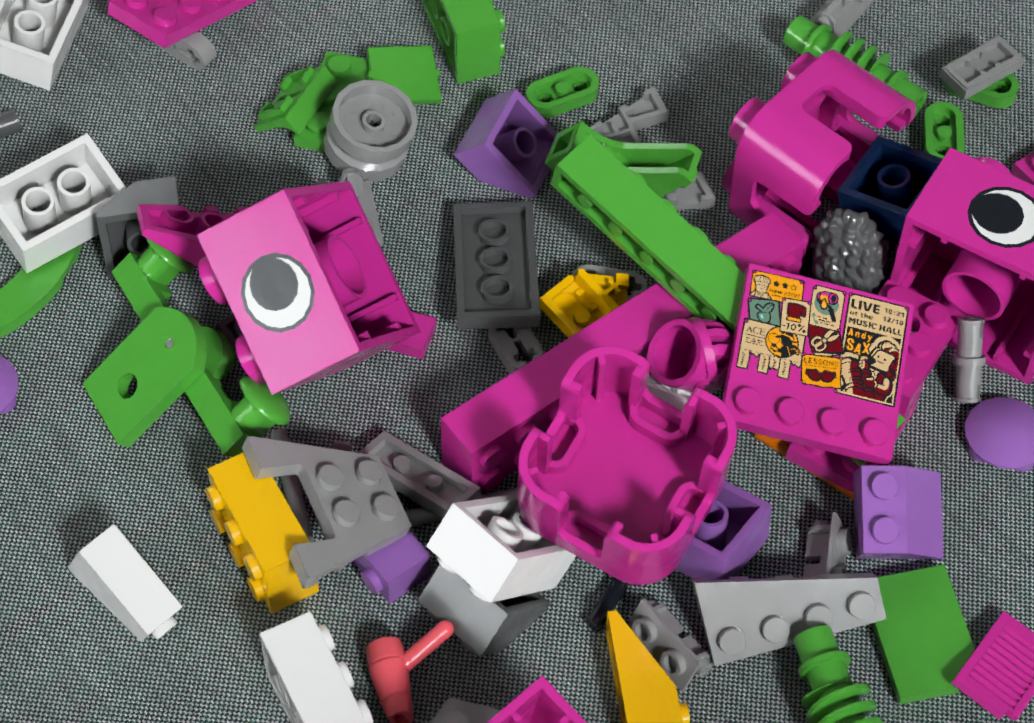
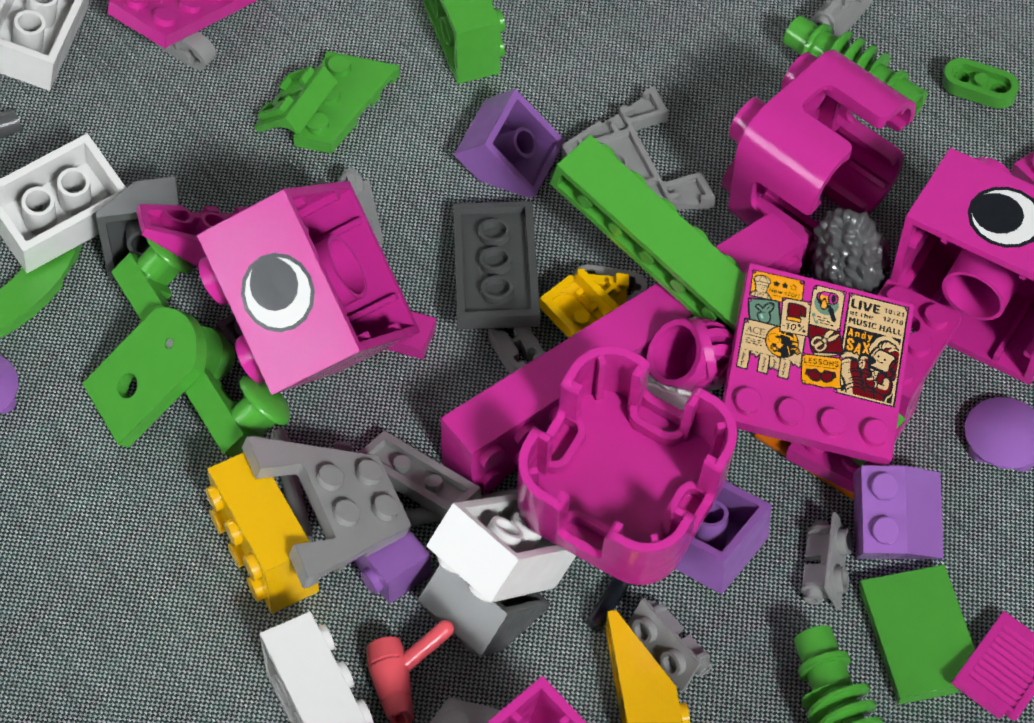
(126, 584): white slope -> none
(370, 129): light grey wheel -> none
(407, 68): bright green piece -> none
(558, 91): bright green plate -> none
(660, 164): bright green arch -> none
(766, 614): light grey wing -> none
(887, 185): dark blue slope -> none
(940, 138): bright green plate -> none
(969, 359): light grey pin -> none
(981, 67): light grey plate -> none

